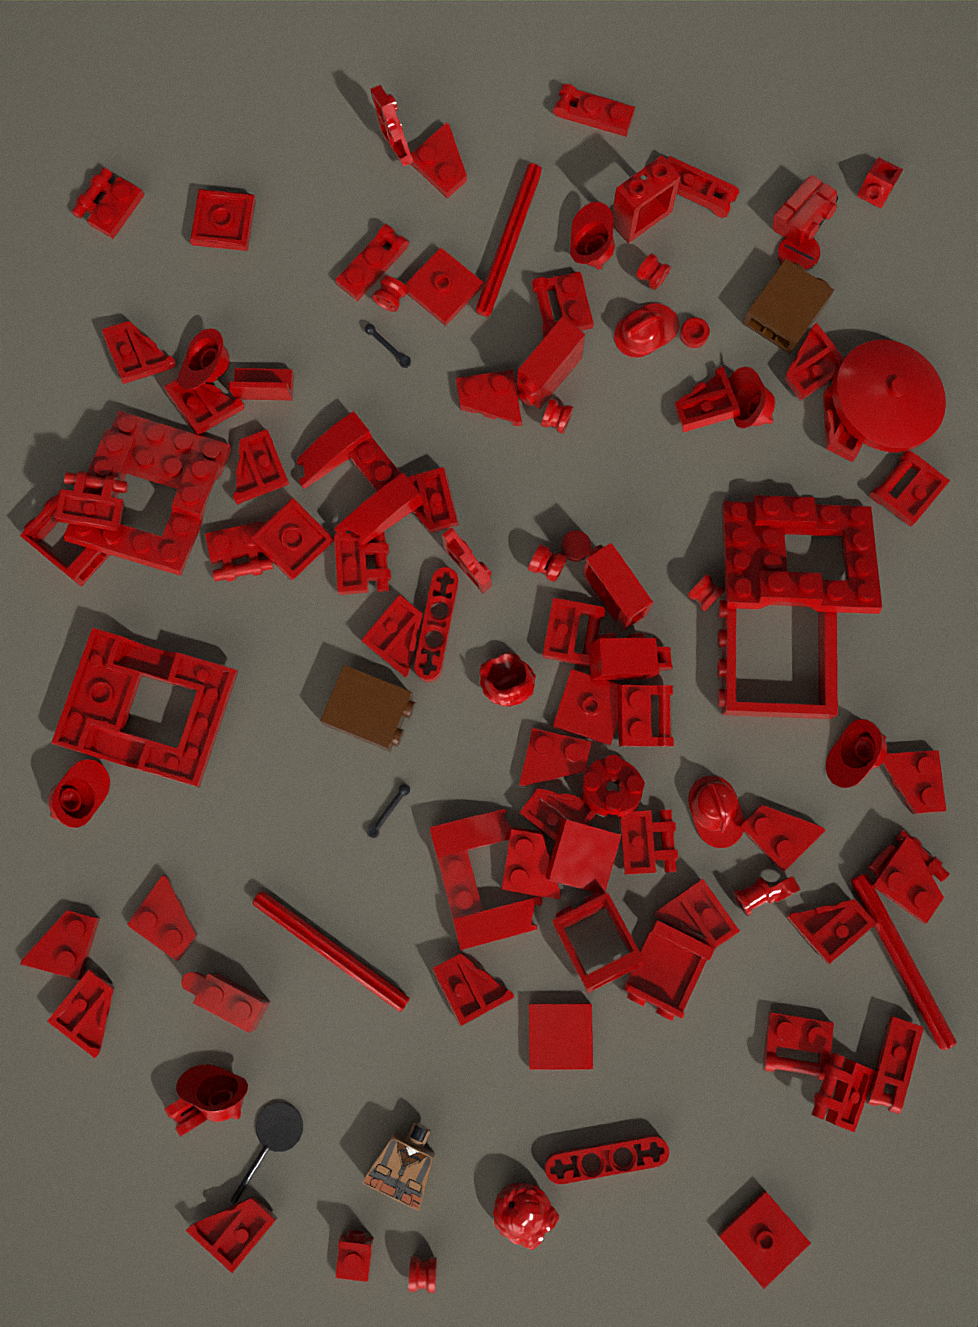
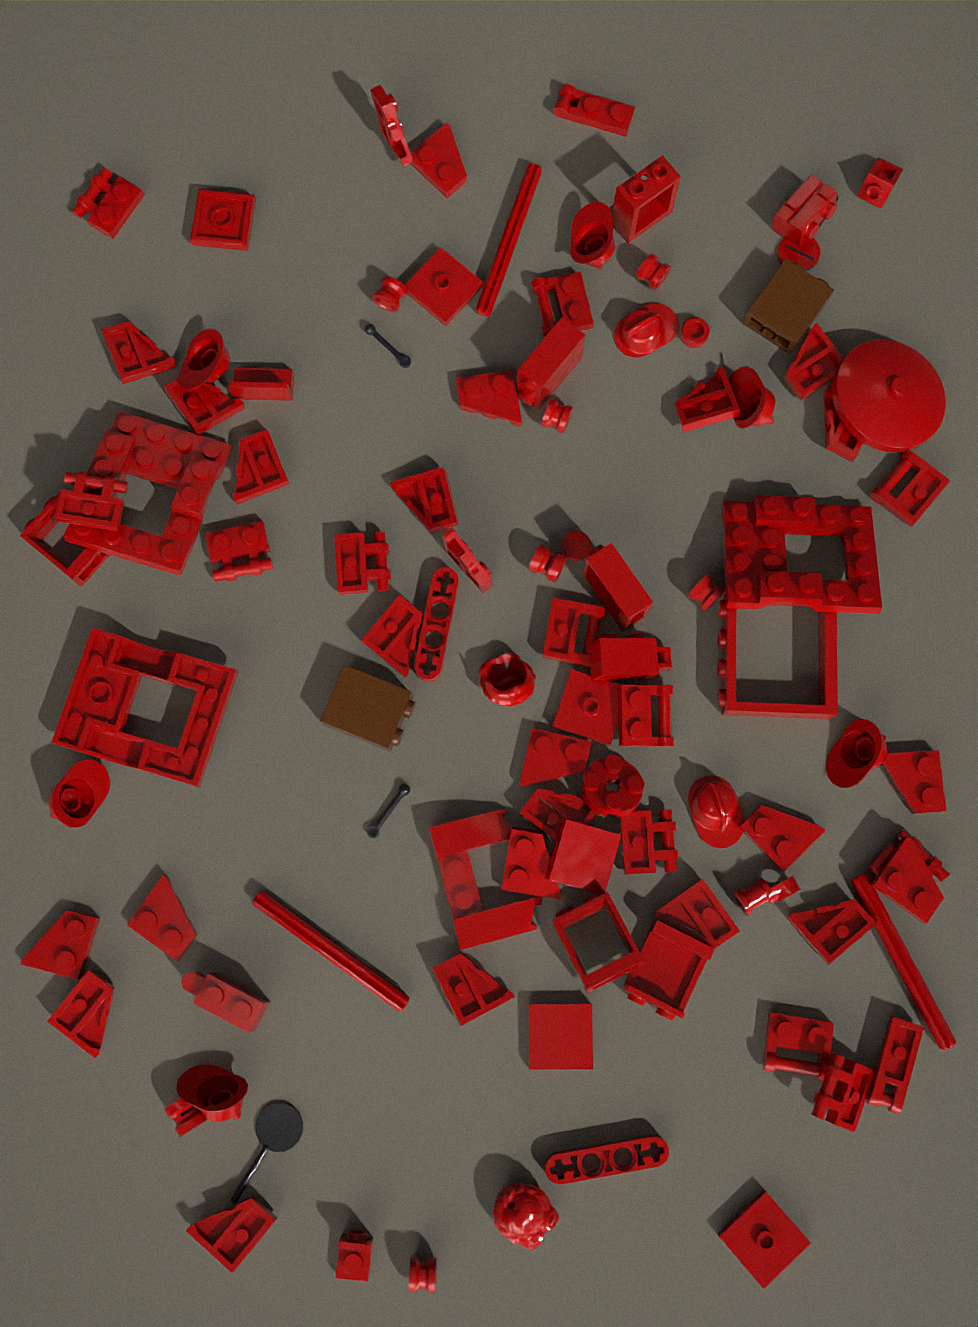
(292, 539): red plate -> none
(371, 263): red plate -> none
(394, 491): red wedge -> none
(403, 1167): torso -> none
(701, 186): red plate -> none

